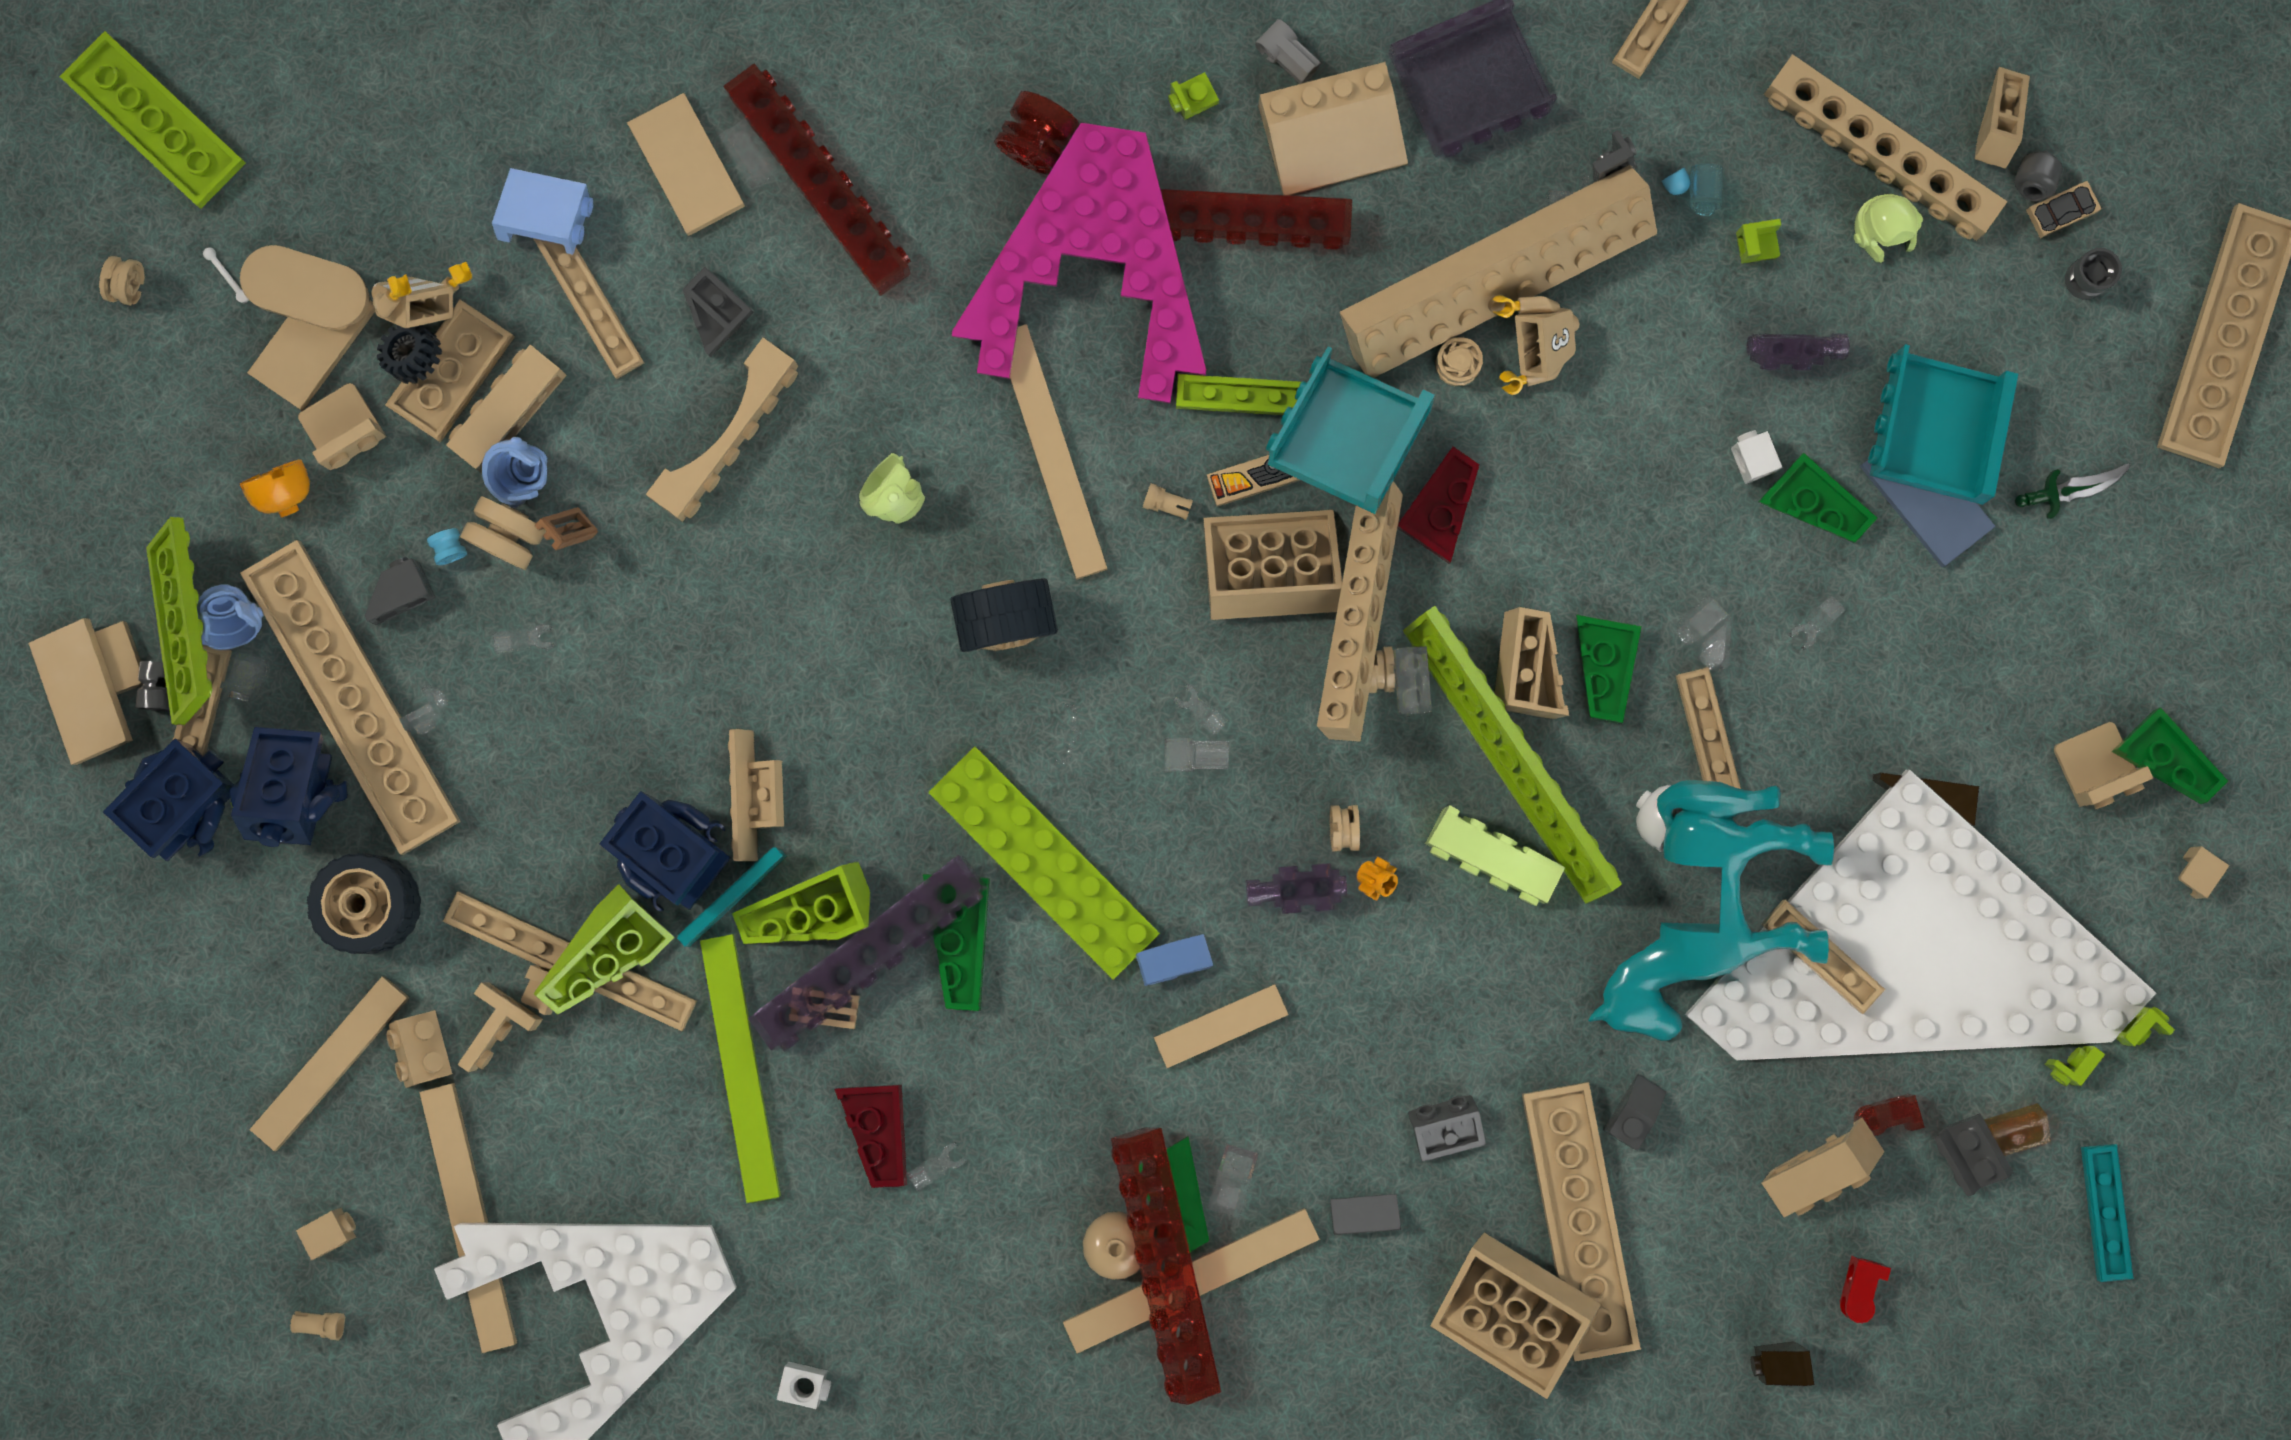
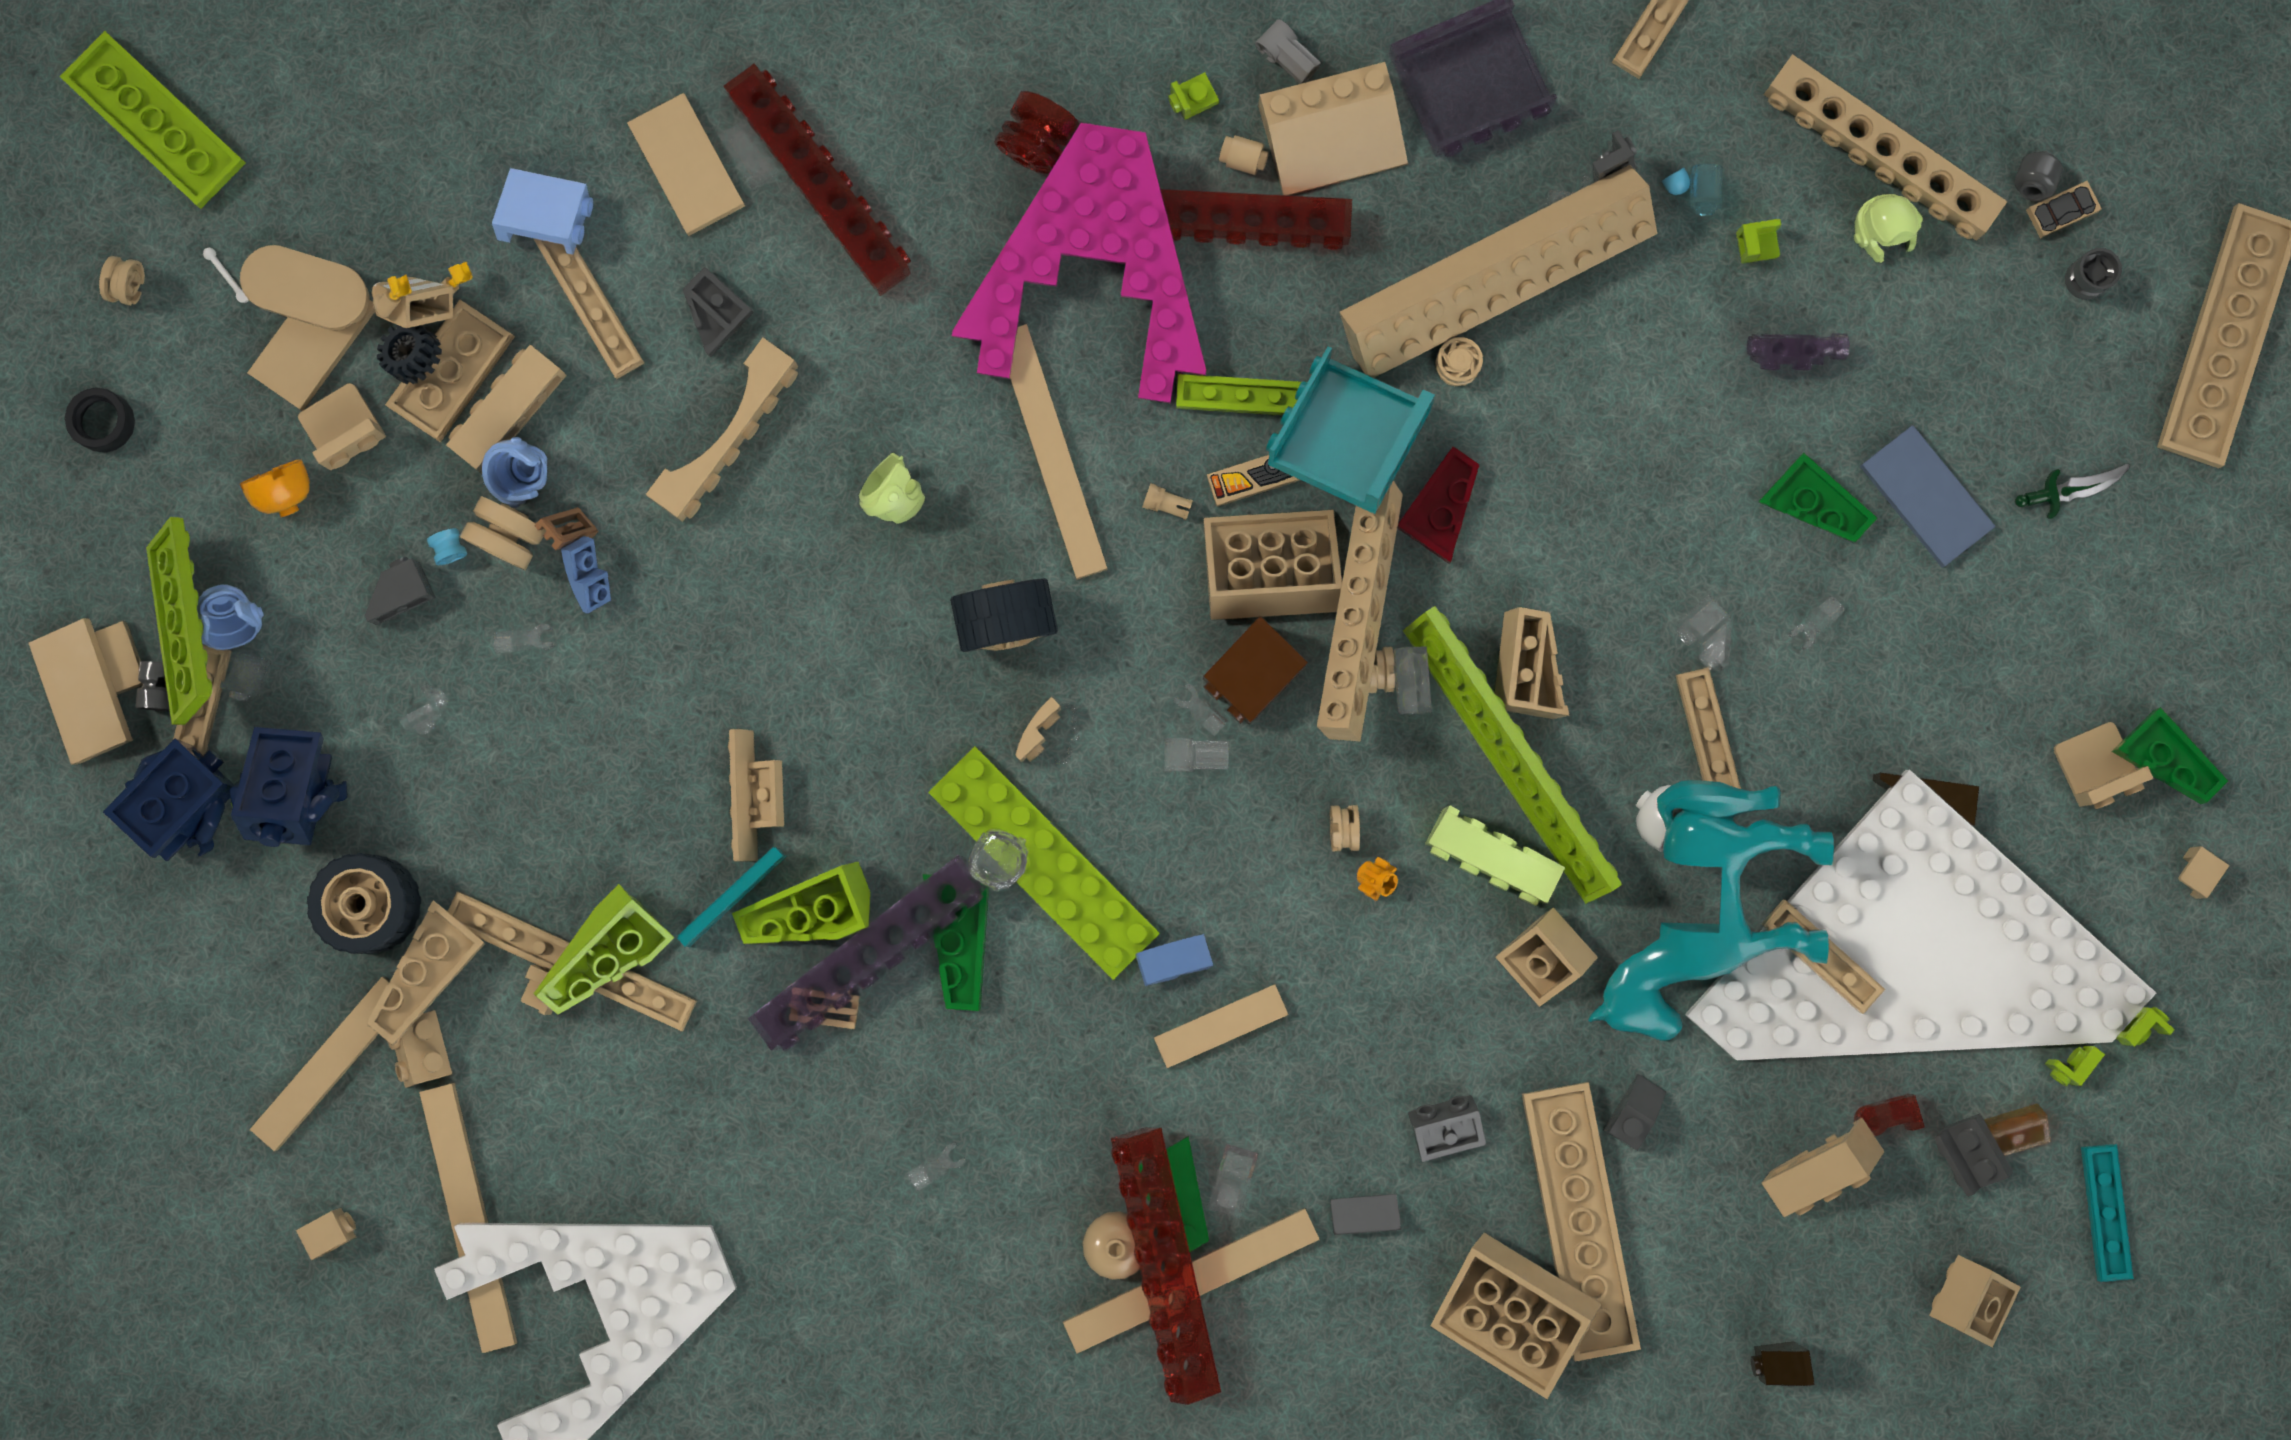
(77, 409): none -> black tyre
(326, 1325): tan pin -> none
(350, 697): tan plate -> none
(431, 962): none -> tan wing
(497, 1025): tan bracket -> none
(586, 579): none -> medium blue slope
(663, 852): dark blue torso -> none
(740, 1068): lime tile -> none
(789, 1389): white brick -> none
(878, 1128): dark red wing -> none
(998, 859): none -> clear helmet
(1031, 740): none -> tan slope
(1243, 154): none -> tan brick
(1254, 671): none -> reddish brown slope
(1305, 888): clear purple brick -> none
(1543, 339): tan torso -> none
(1547, 957): none -> tan slope
(1608, 665): green wing -> none
(1755, 456): white brick -> none
(1860, 1288): red leg -> none
(1942, 427): teal panel -> none
(1974, 1300): none -> tan slope
(2003, 118): tan slope -> none

